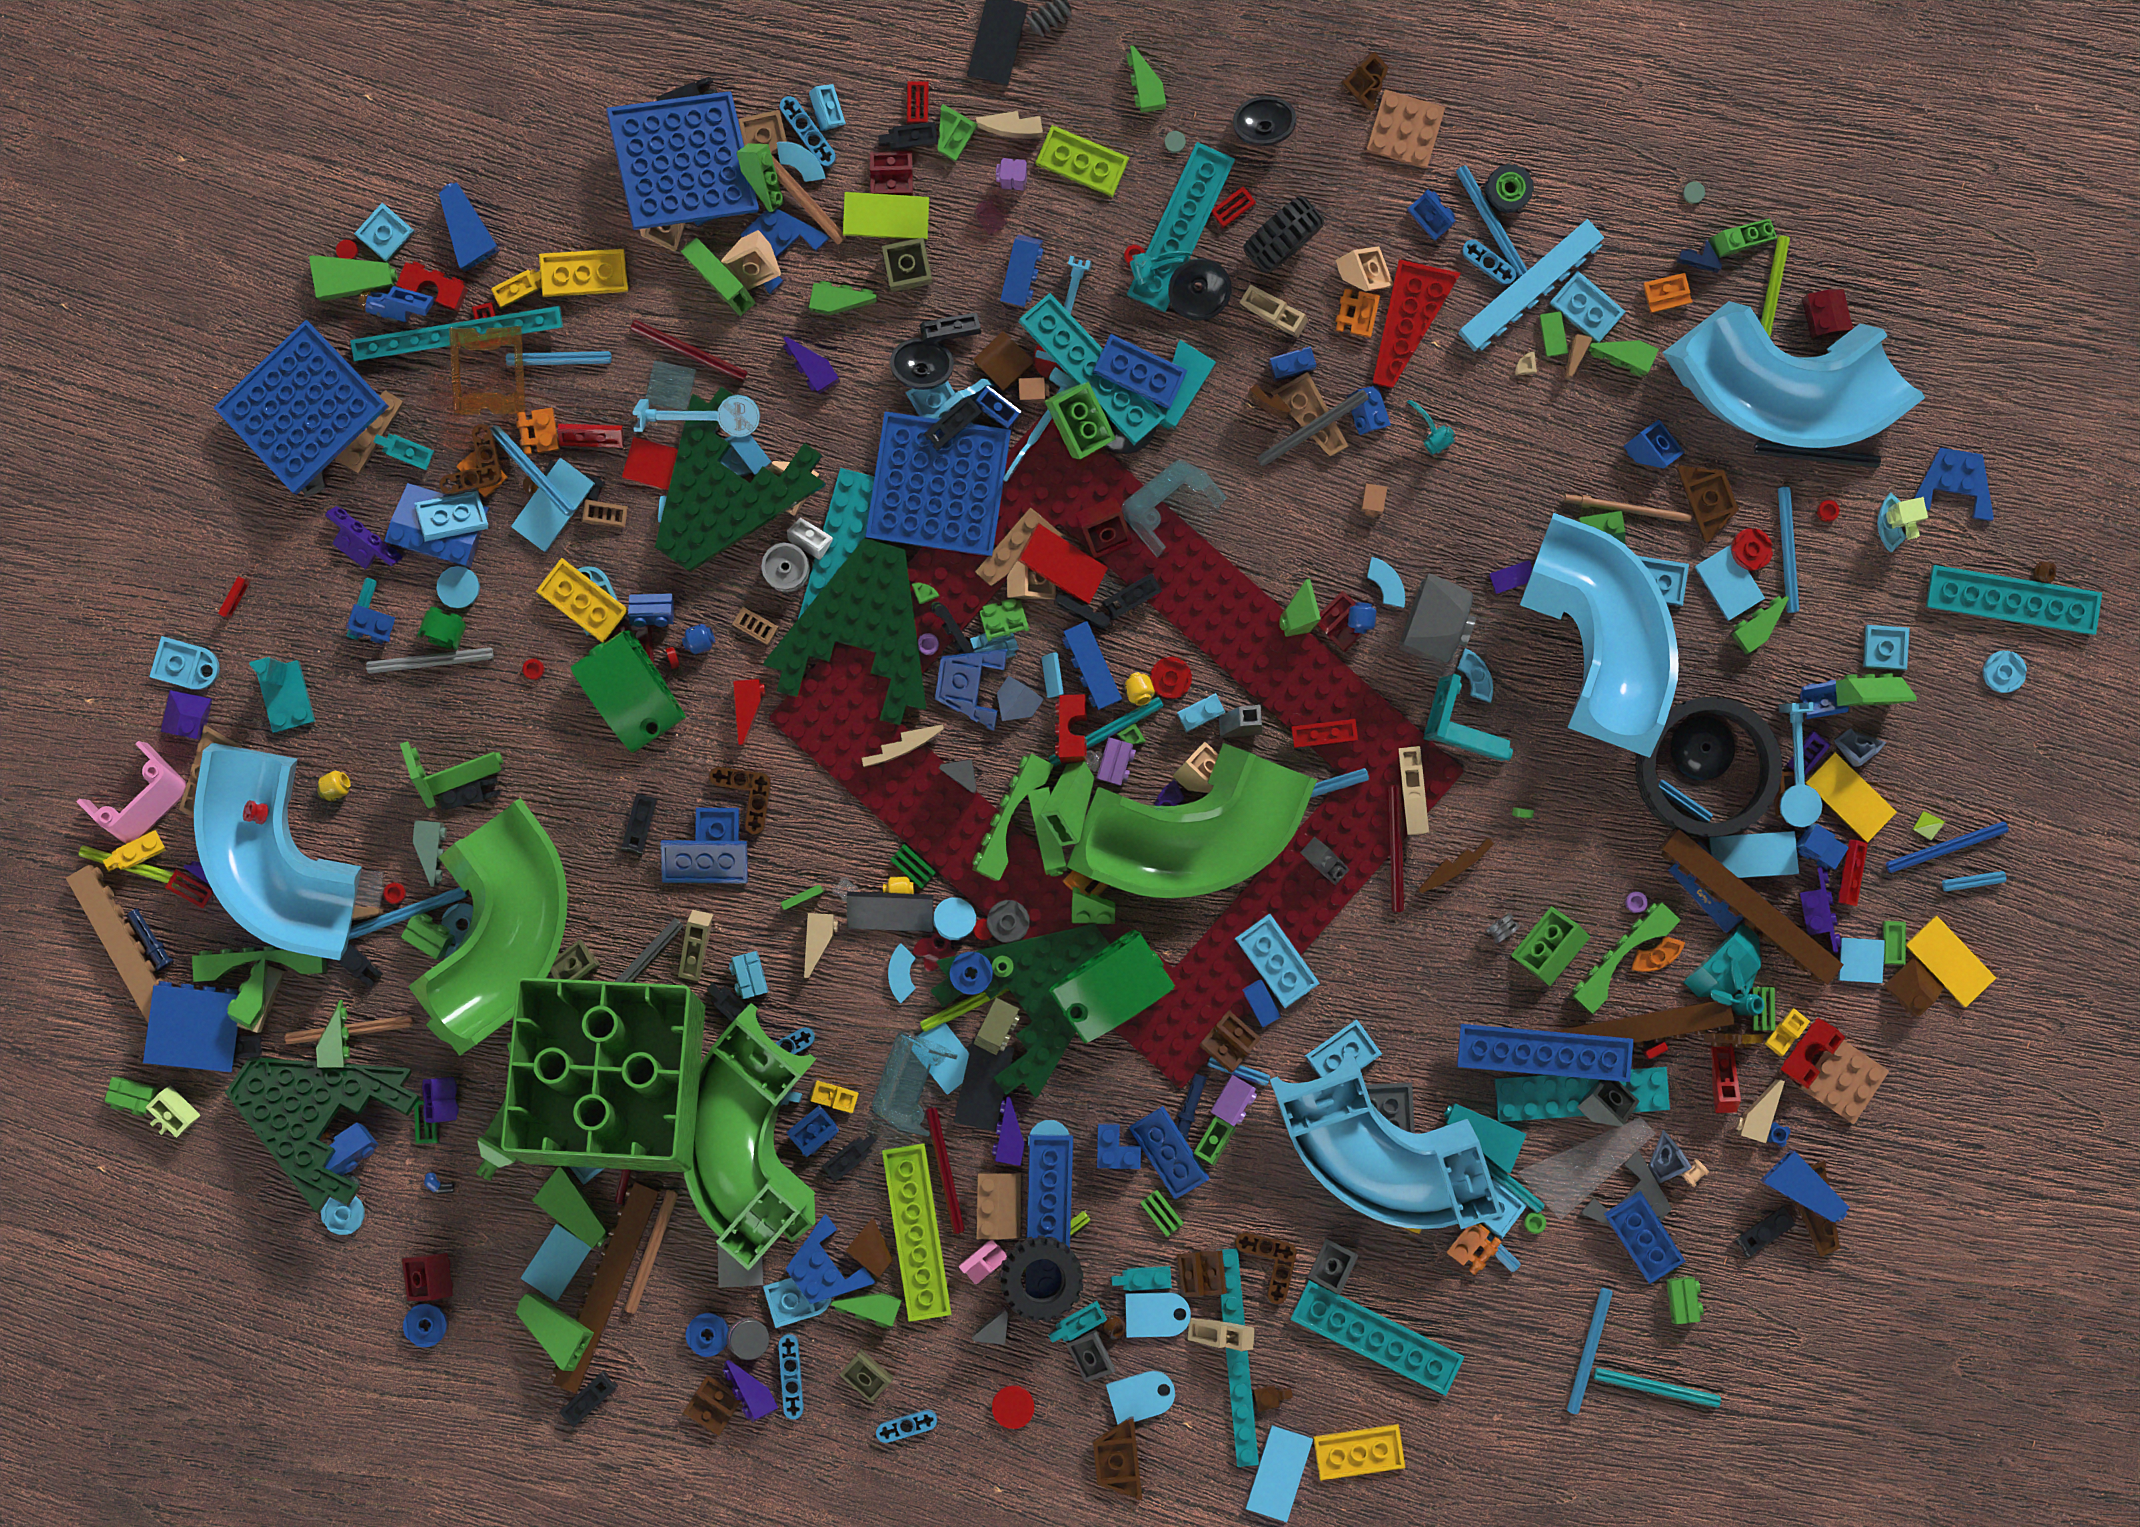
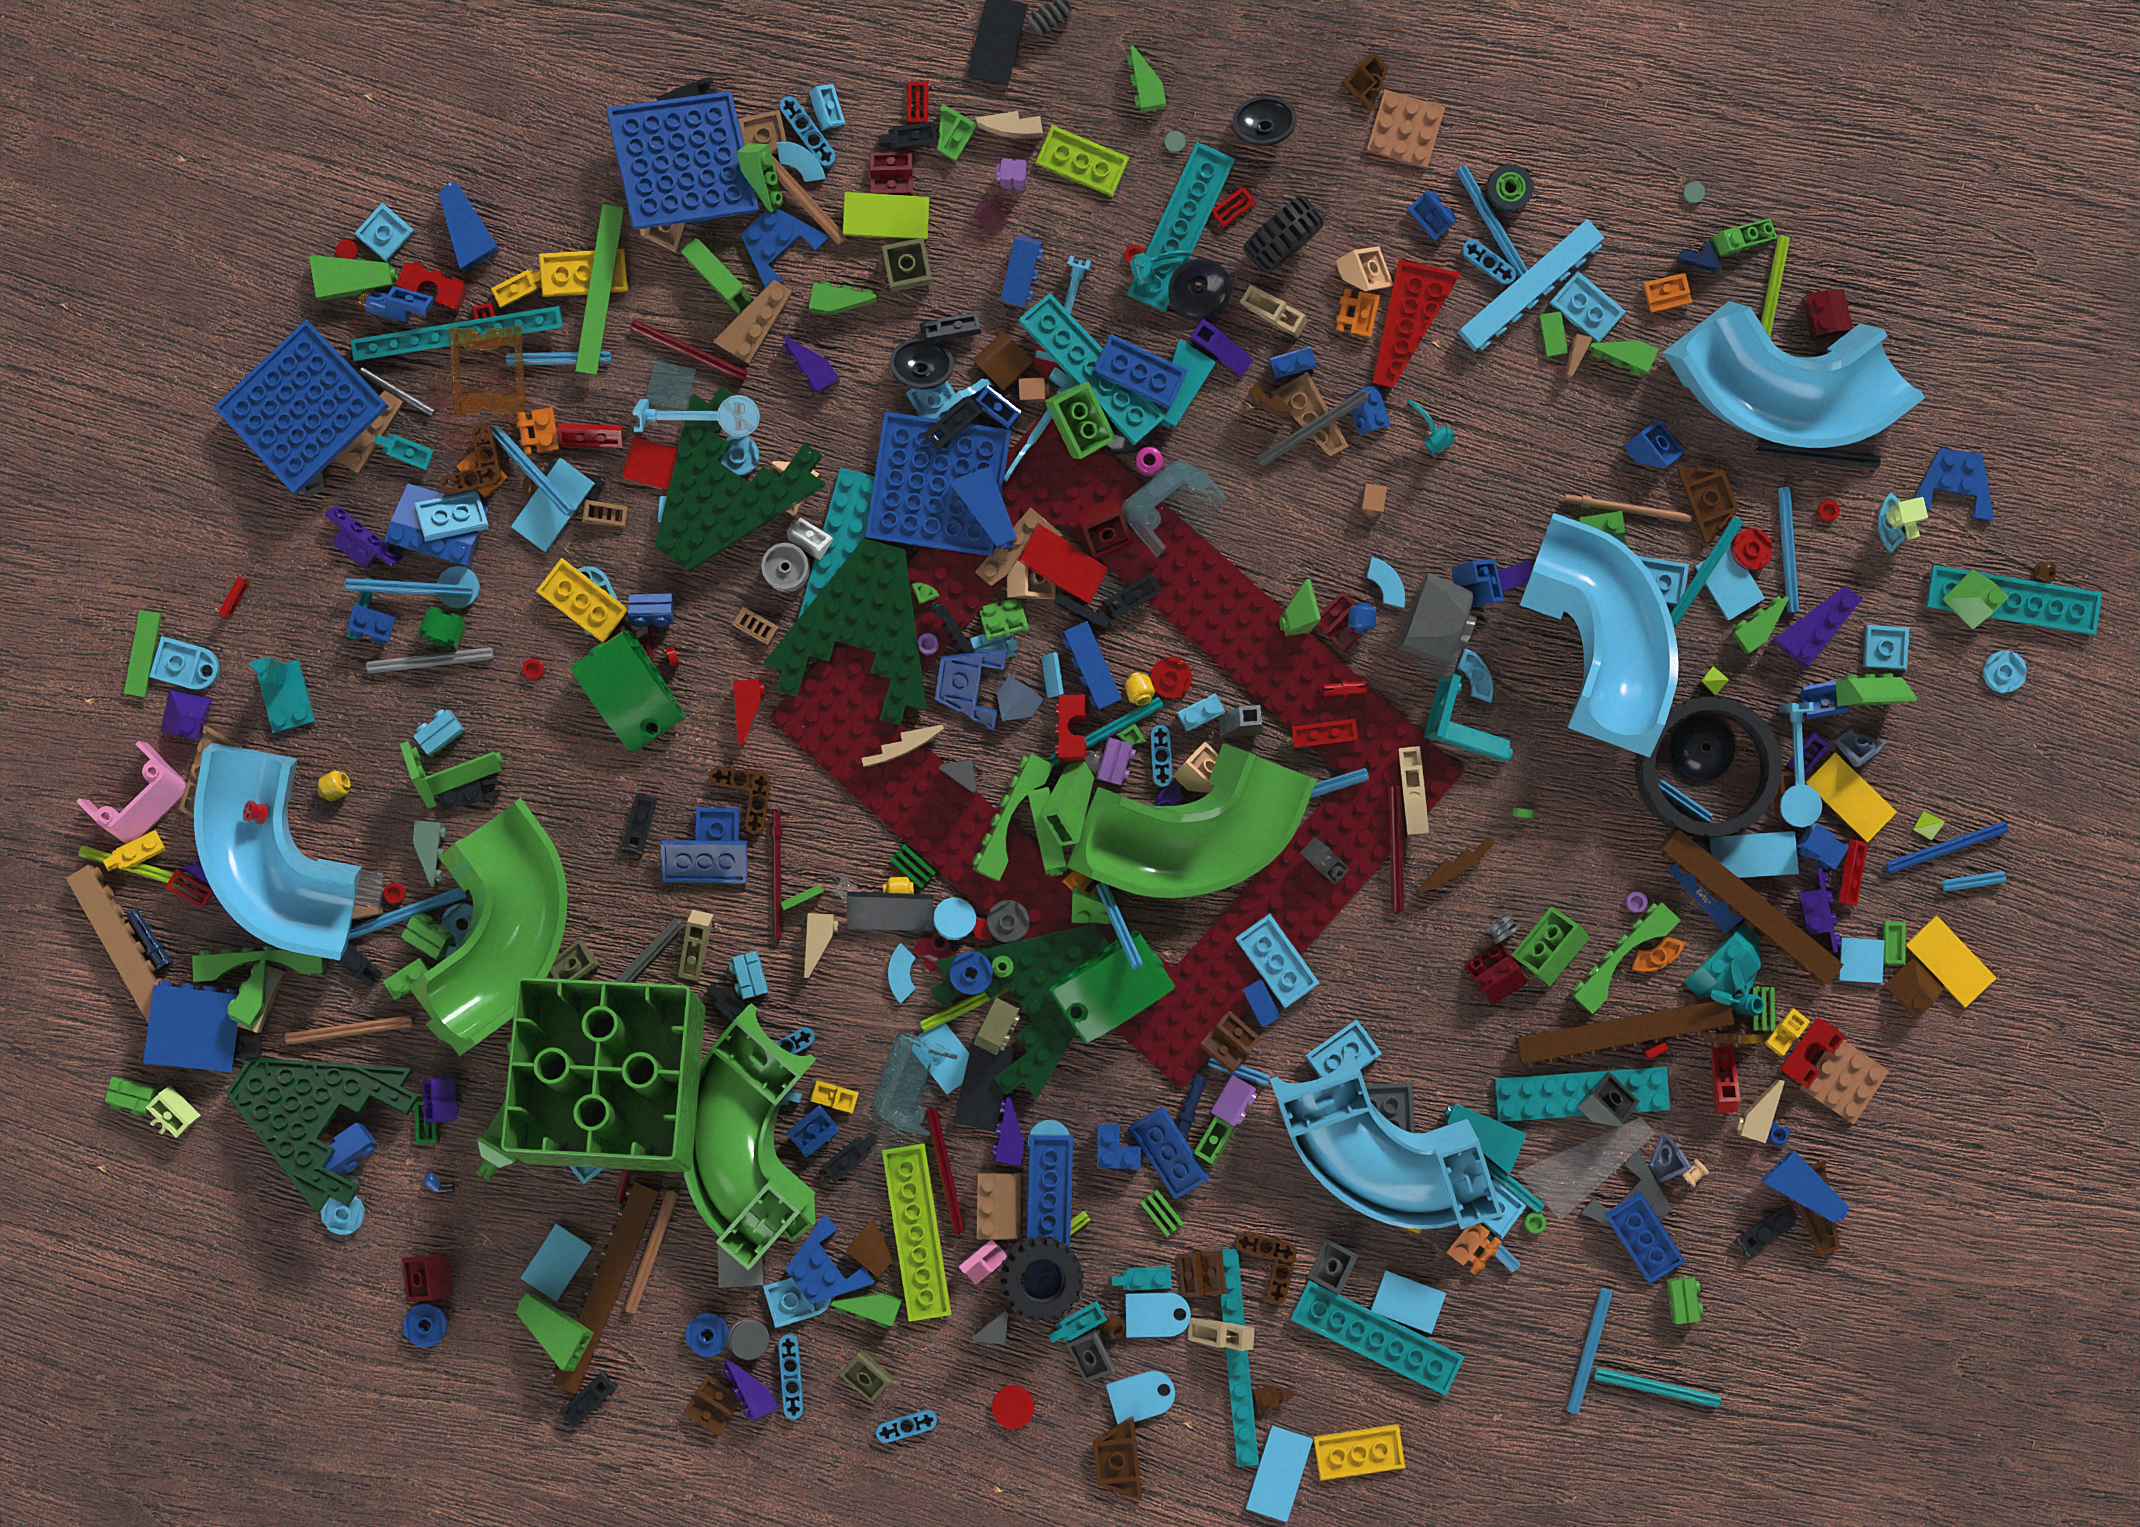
(142, 653): none -> bright green tile
(332, 1046): bright green slope -> none
(397, 392): none -> flat silver bar
(399, 982): none -> bright green brick
(408, 587): none -> dark azure axle
(438, 732): none -> medium azure brick
(570, 1207): bright green slope -> none
(599, 289): none -> bright green tile
(698, 639): blue head -> none
(750, 453): dark azure tile -> none
(752, 261): light nougat slope -> none
(752, 326): none -> medium nougat wing
(776, 833): none -> dark red bar
(985, 503): none -> blue slope
(1119, 926): none -> dark azure axle
(1154, 456): none -> dark pink head
(1166, 739): none -> dark azure beam
(1221, 347): none -> dark purple slope
(1344, 689): none -> red pin
(1408, 1301): none -> medium azure tile
(1481, 579): none -> blue brick
(1495, 974): none -> dark red slope
(1526, 365): tan tile -> none
(1545, 1052): blue plate -> none
(1705, 570): none -> teal axle
(1713, 680): none -> lime slope
(1814, 630): none -> dark purple wedge
(1975, 598): none -> bright green slope

